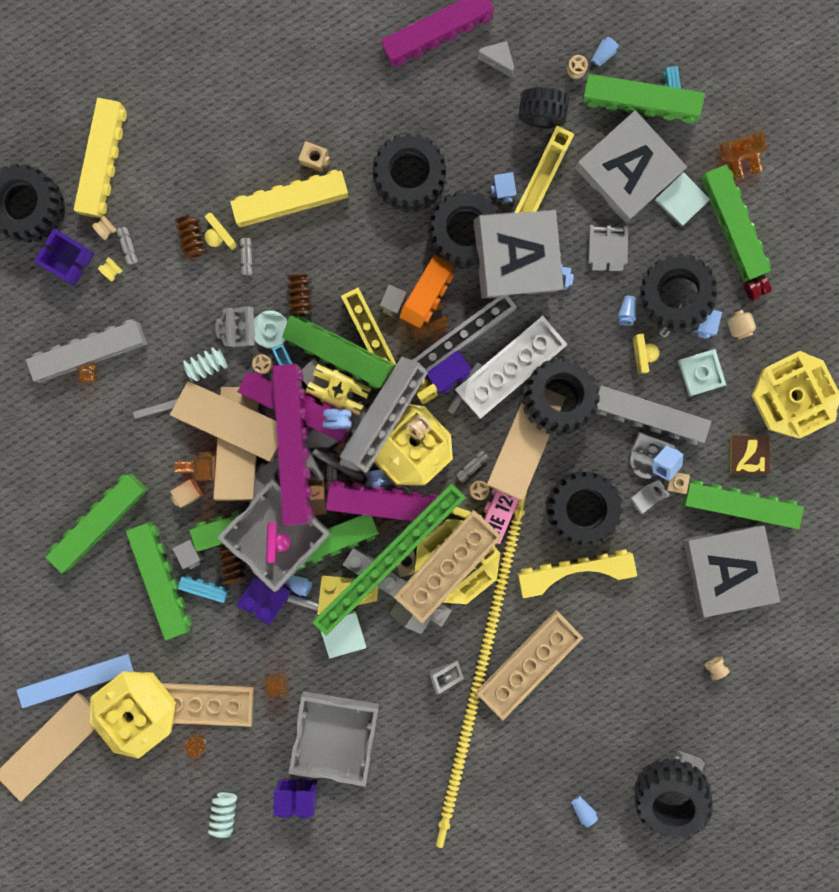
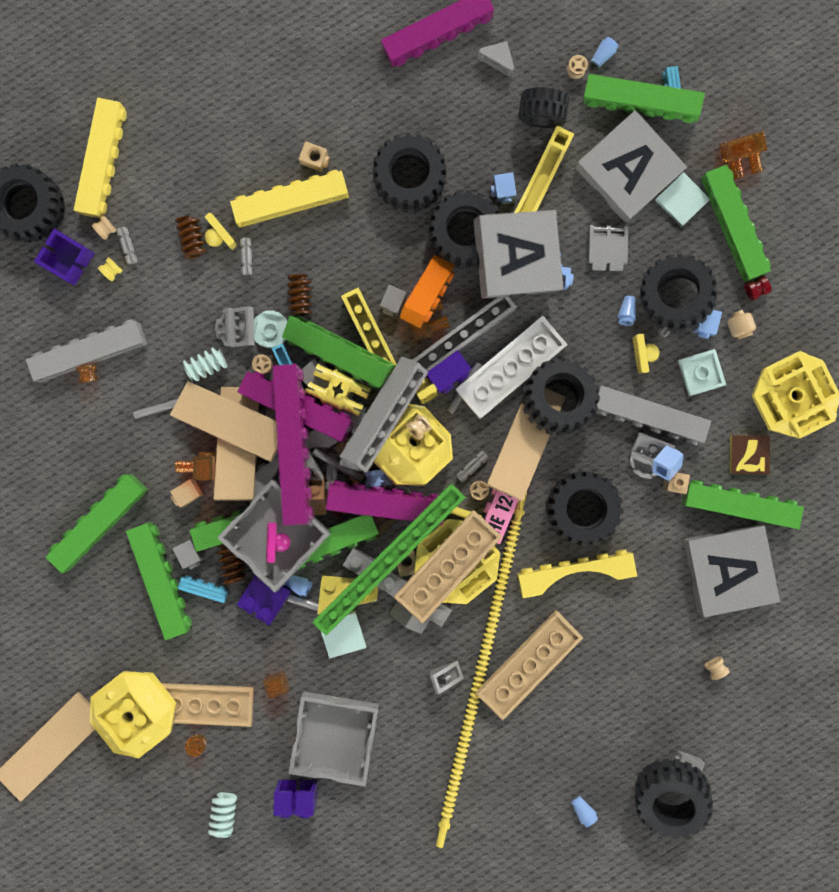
(73, 681): light blue tile -> none
(337, 419): light blue wheel -> none
(648, 496): light grey bracket -> none

